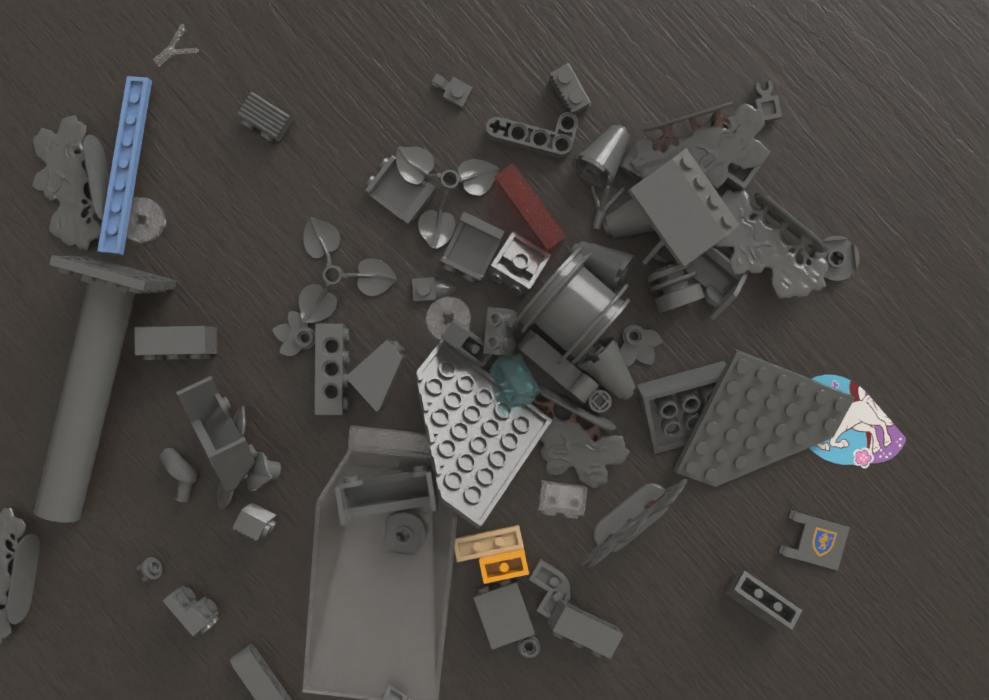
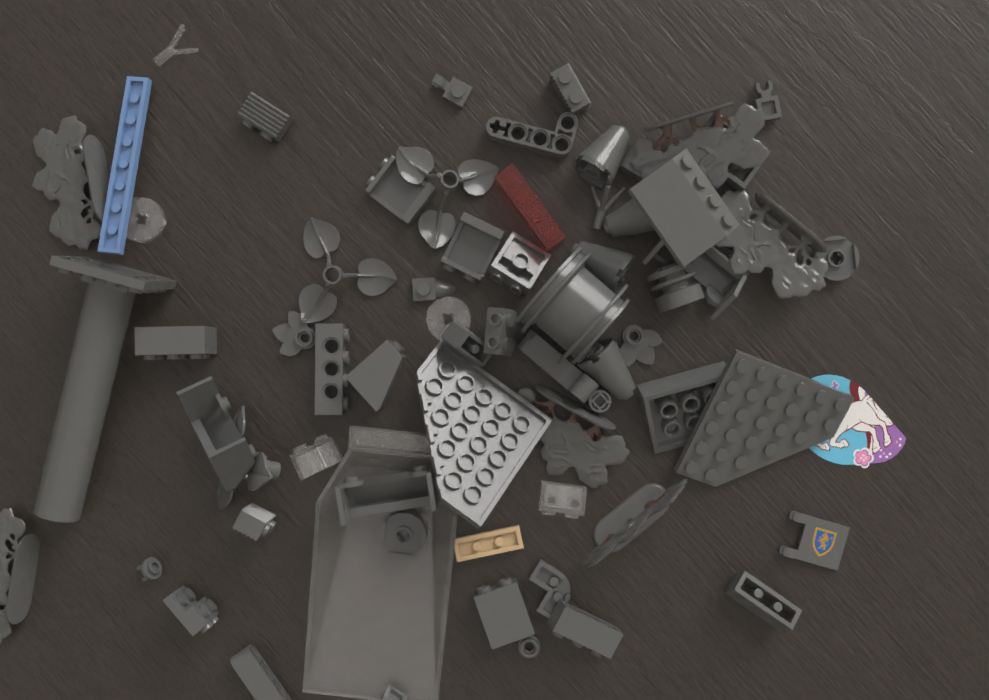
(181, 471): dark grey arm -> none
(316, 457): none -> clear brick
(503, 565): light orange brick -> none
(515, 379): clear light blue brick -> none

